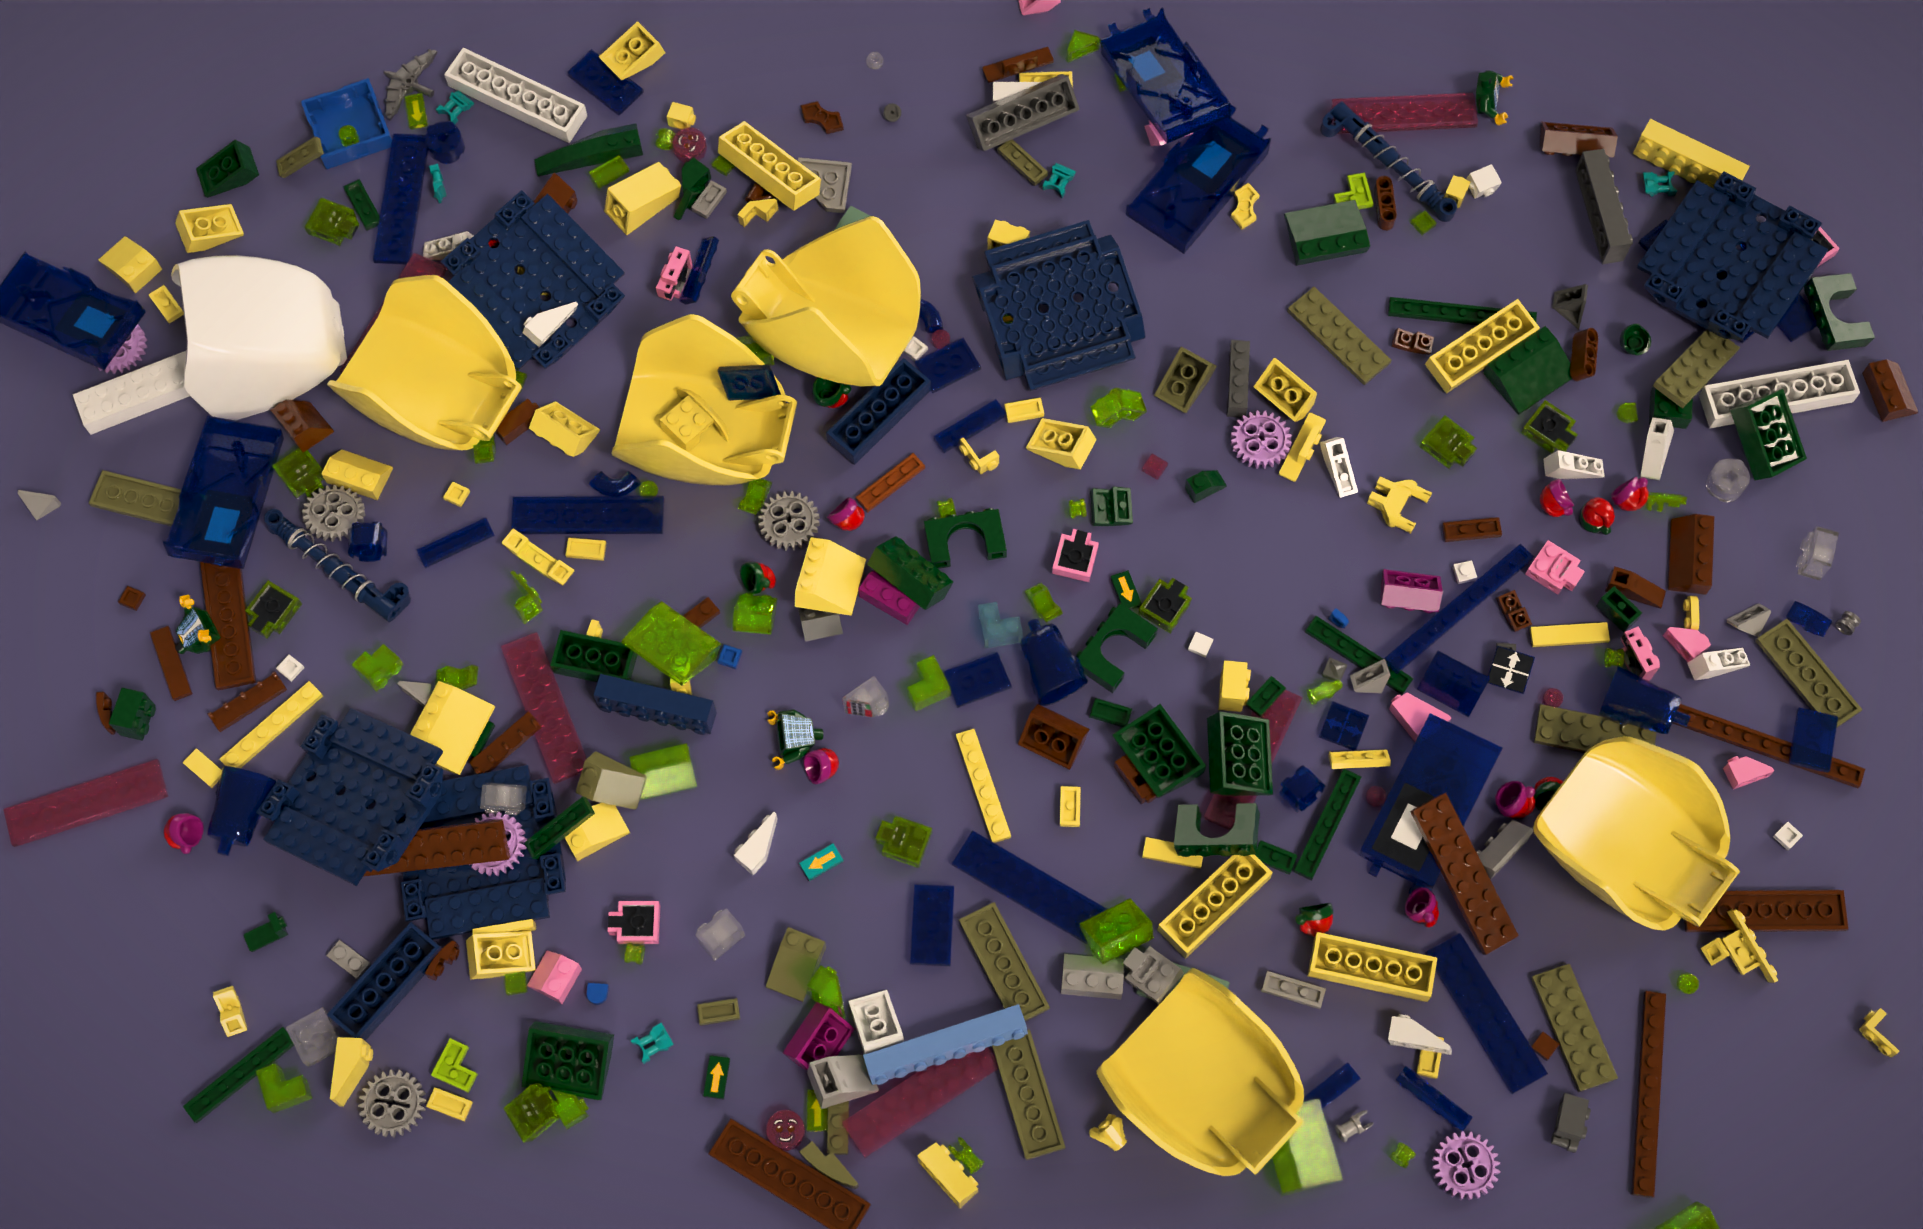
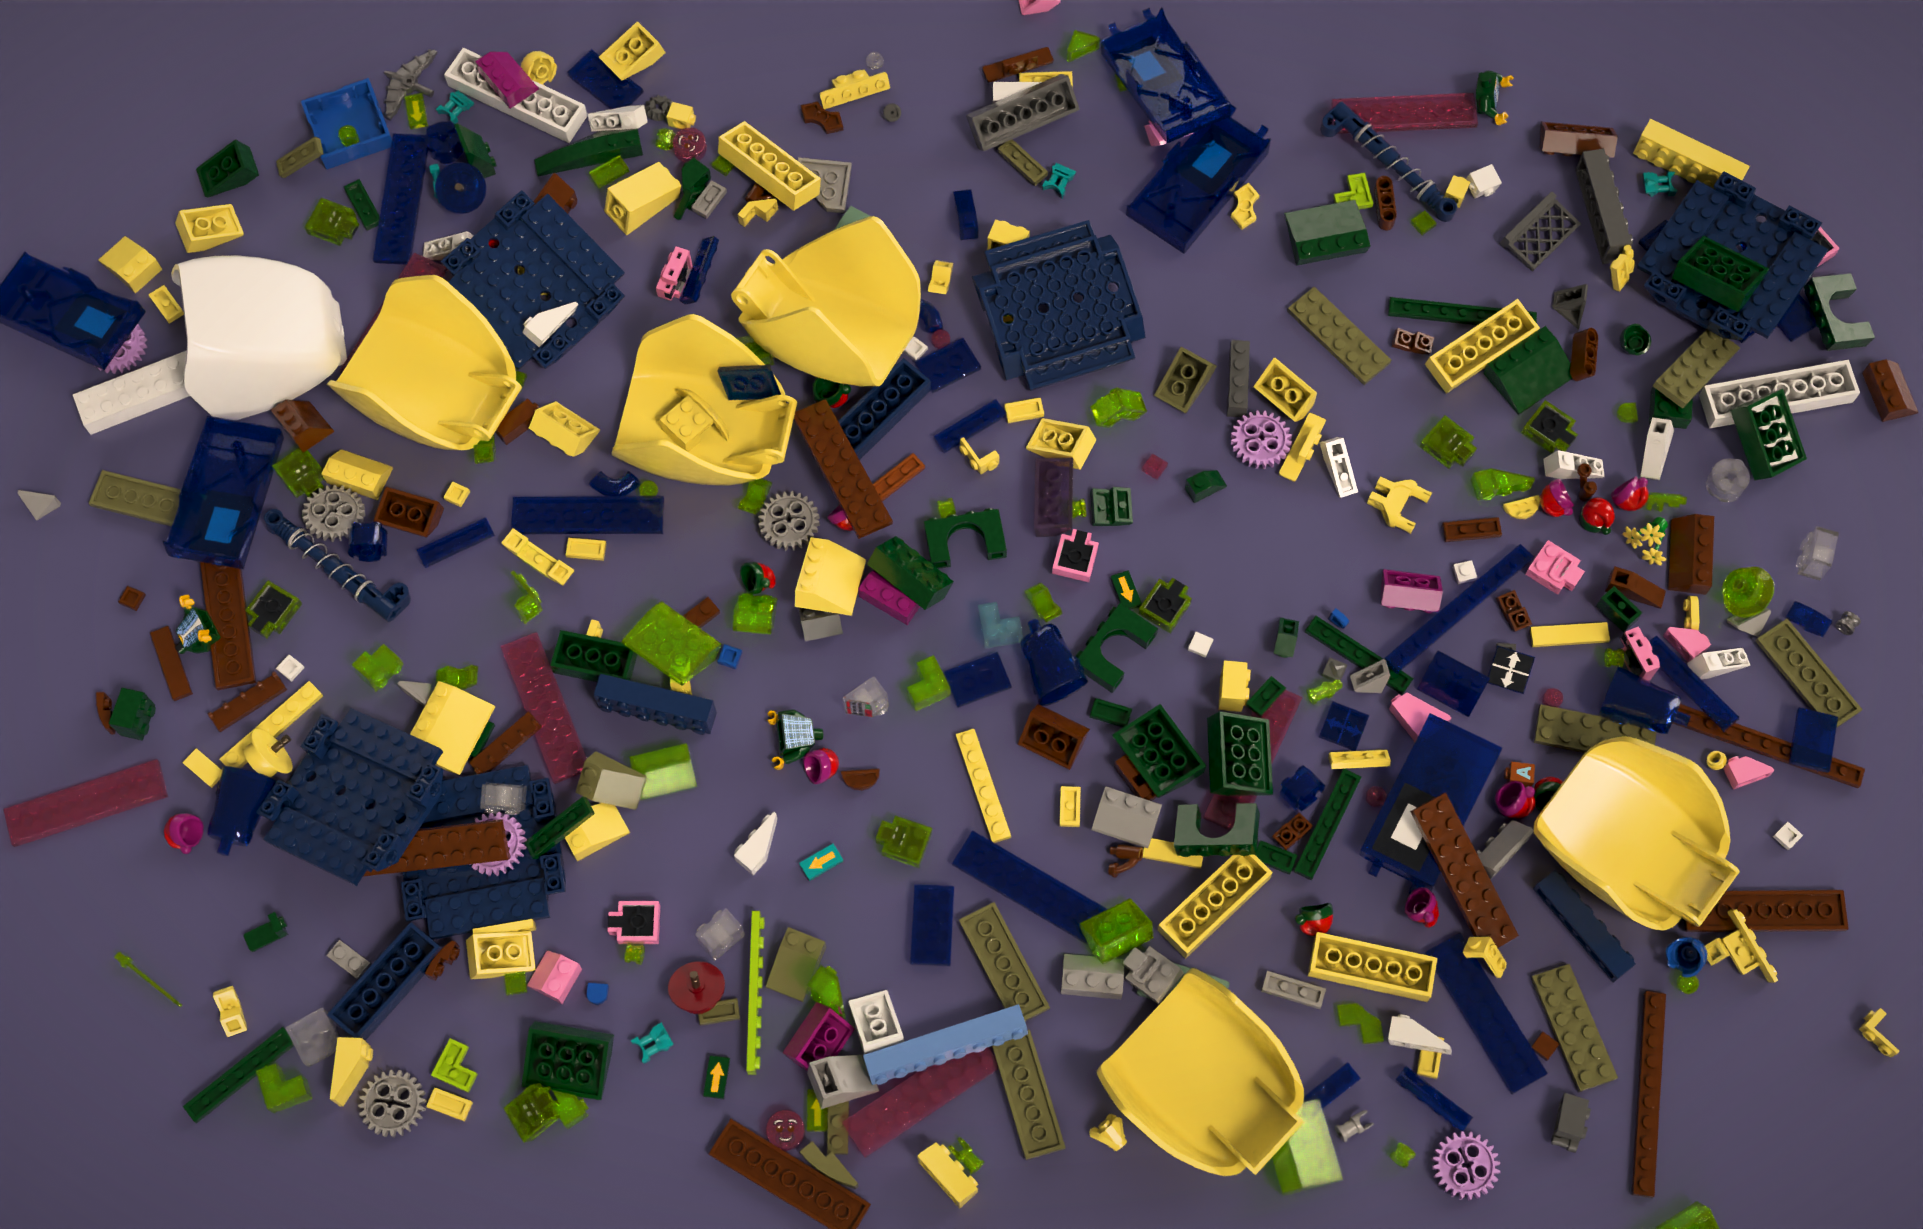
(126, 961): none -> clear neon green sword
(268, 754): none -> light yellow piece
(408, 512): none -> reddish brown slope
(460, 188): none -> clear blue piece
(476, 151): none -> dark green slope
(506, 77): none -> magenta slope
(539, 66): none -> light yellow cylinder
(619, 118): none -> white slope
(653, 112): none -> dark grey gear
(696, 987): none -> dark red piece
(755, 1000): none -> lime plate
(842, 469): none -> reddish brown plate
(853, 87): none -> light yellow bracket
(860, 779): none -> reddish brown plate
(940, 277): none -> light yellow slope
(966, 214): none -> clear blue slope
(1053, 496): none -> clear purple slope
(1126, 817): none -> light grey slope
(1131, 853): none -> reddish brown plant
(1286, 637): none -> dark green slope
(1292, 831): none -> reddish brown slope
(1356, 1015): none -> clear neon green tile
(1485, 948): none -> light yellow bracket
(1497, 482): none -> clear neon green slope
(1520, 772): none -> dark orange brick
(1522, 508): none -> light yellow tile
(1527, 224): none -> dark grey fence
(1584, 926): none -> dark blue brick
(1587, 489): none -> reddish brown plant
(1622, 268): none -> light yellow plate
(1653, 533): none -> light yellow plant
(1680, 957): none -> blue helmet
(1693, 685): none -> clear blue plate
(1714, 756): none -> light yellow plate
(1719, 273): none -> dark green slope
(1747, 591): none -> clear neon green piece

